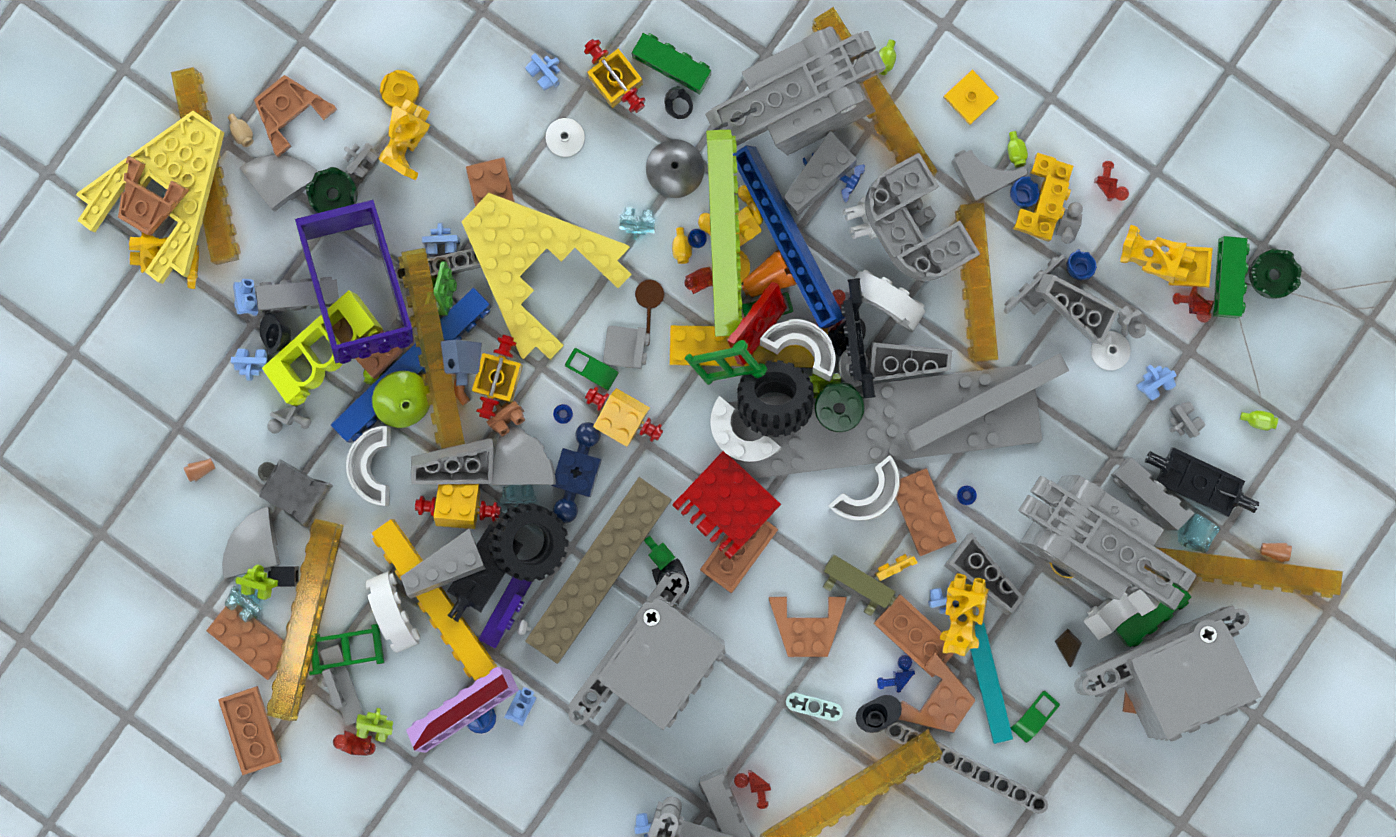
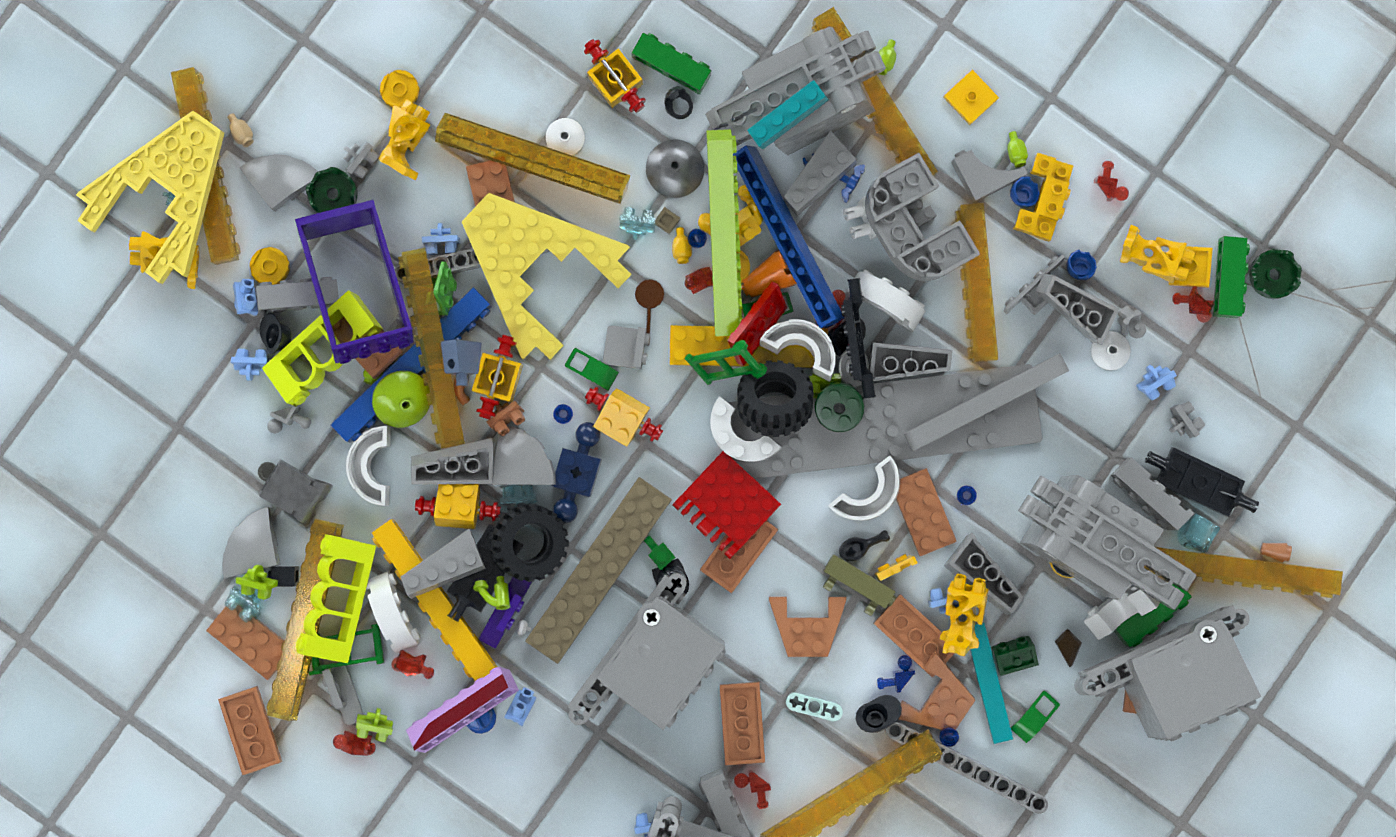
(143, 207): nougat wing -> none
(199, 469): nougat cone -> none
(269, 265): none -> yellow tile
(282, 104): nougat wing -> none
(326, 648): none -> neon yellow fence
(411, 665): none -> clear red piece
(501, 598): none -> lime plant
(532, 158): none -> clear yellow brick
(549, 78): light blue hips -> none
(667, 220): none -> dark tan tile
(742, 723): none -> nougat plate
(788, 114): none -> teal brick
(856, 548): none -> black piece
(949, 737): none -> clear blue plate
(1015, 655): none -> dark green bracket
(1070, 223): light grey piece -> none
(1260, 420): lime plant -> none

